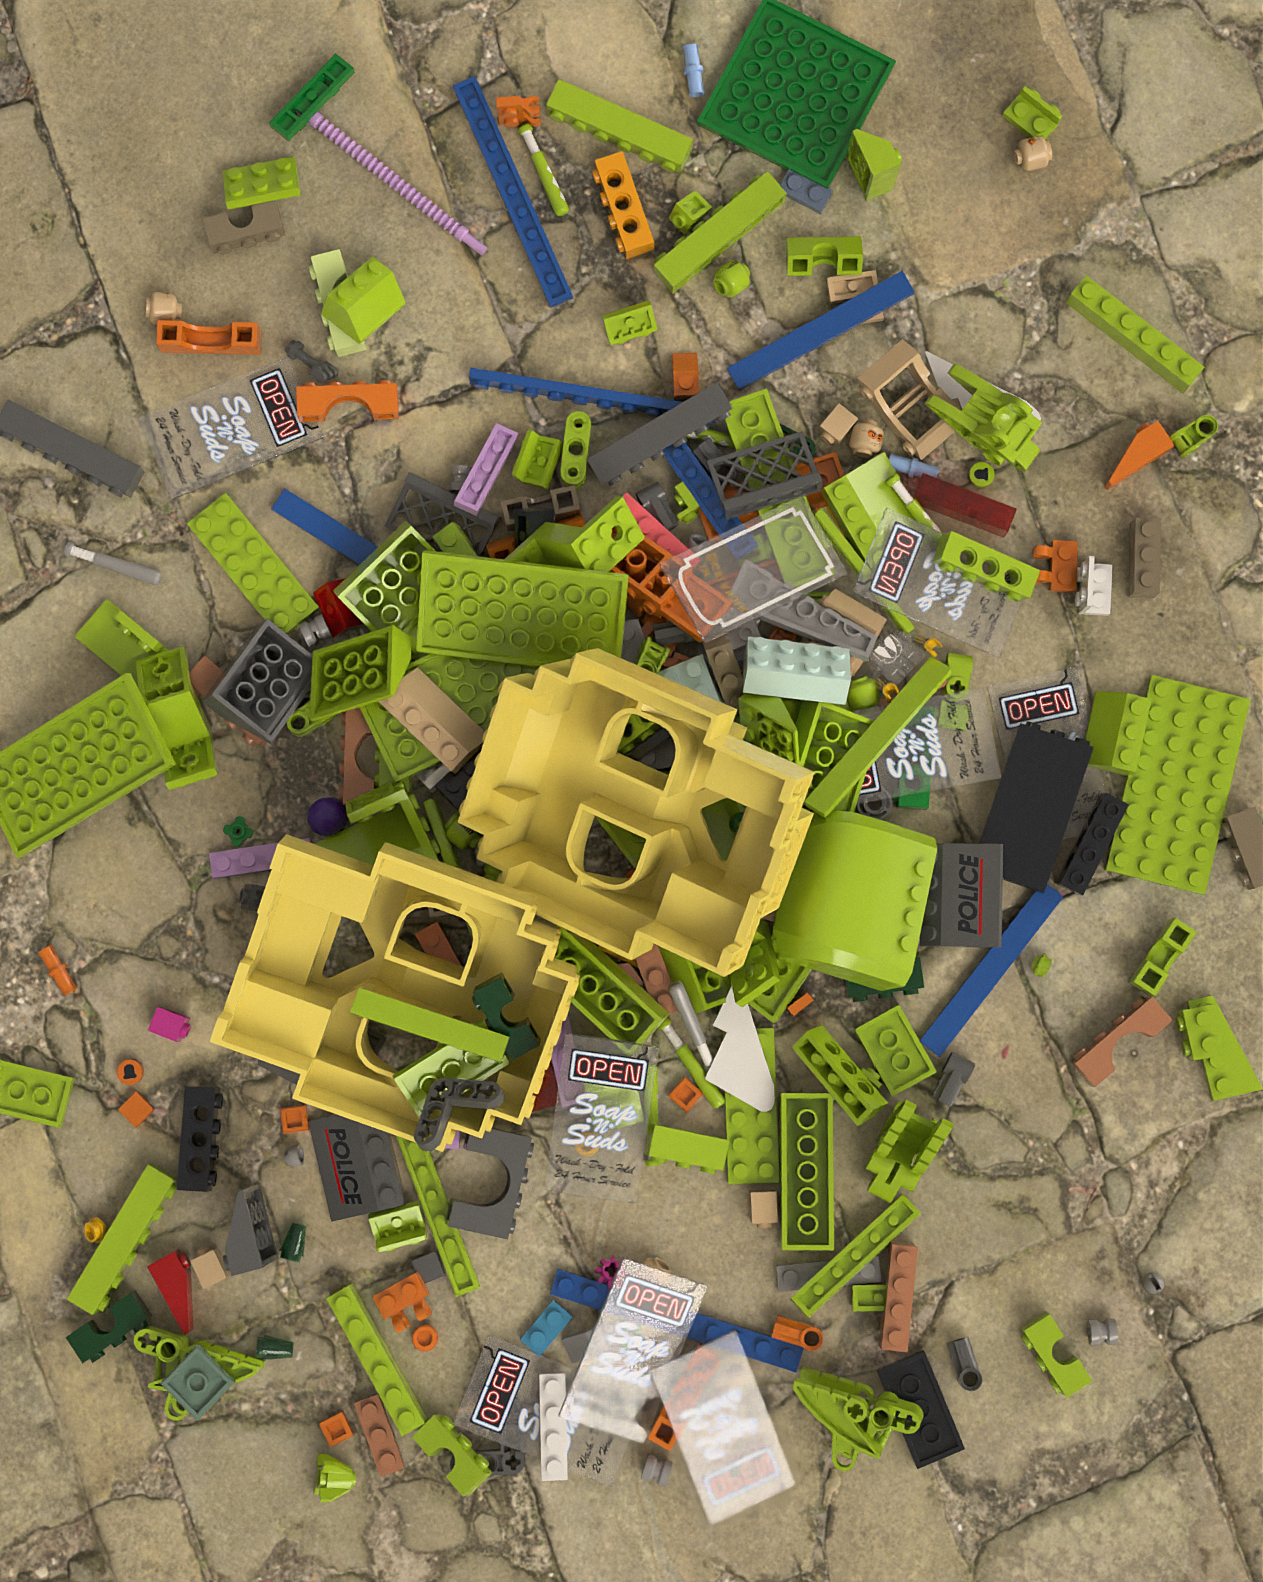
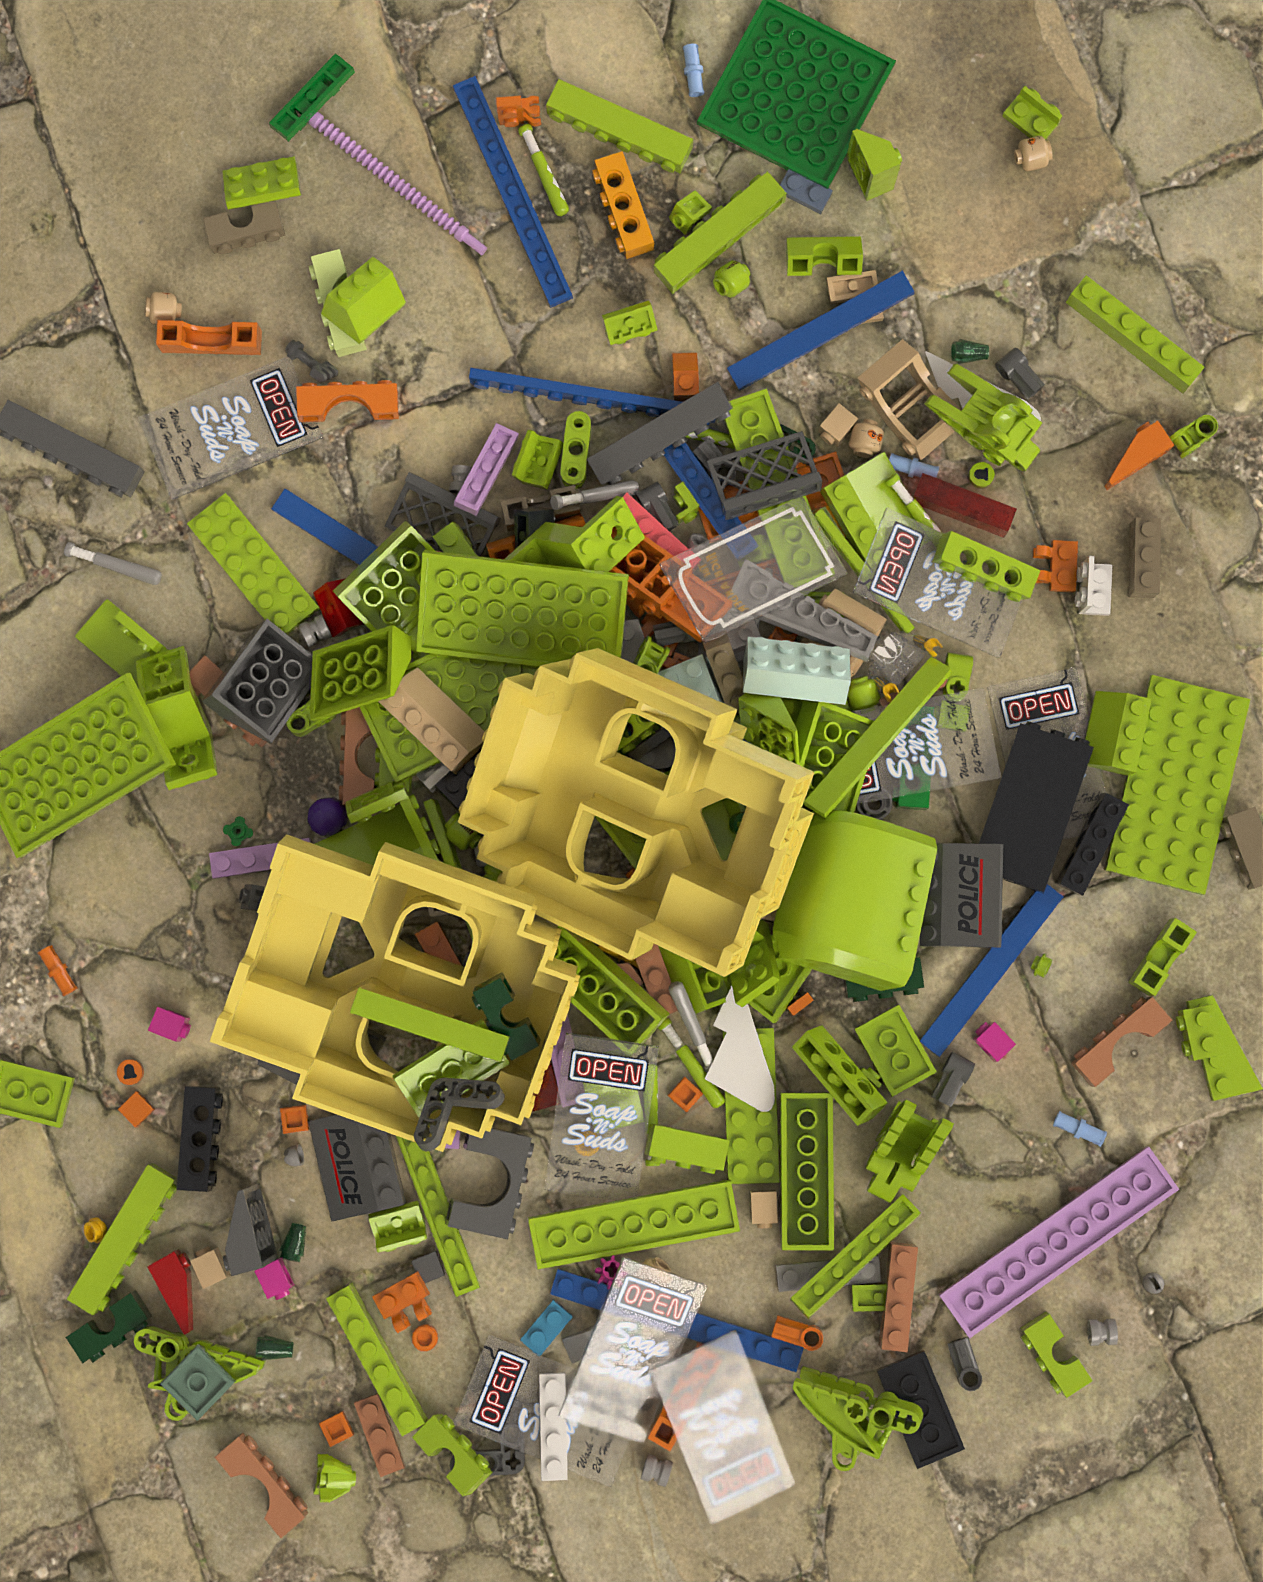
(244, 1459): none -> nougat arch
(275, 1279): none -> dark pink brick
(597, 494): none -> light grey piece
(634, 1224): none -> lime plate
(968, 351): none -> clear green cone
(993, 1041): none -> dark pink brick
(1015, 368): none -> dark grey piece
(1058, 1242): none -> lavender plate
(1079, 1128): none -> light blue pin

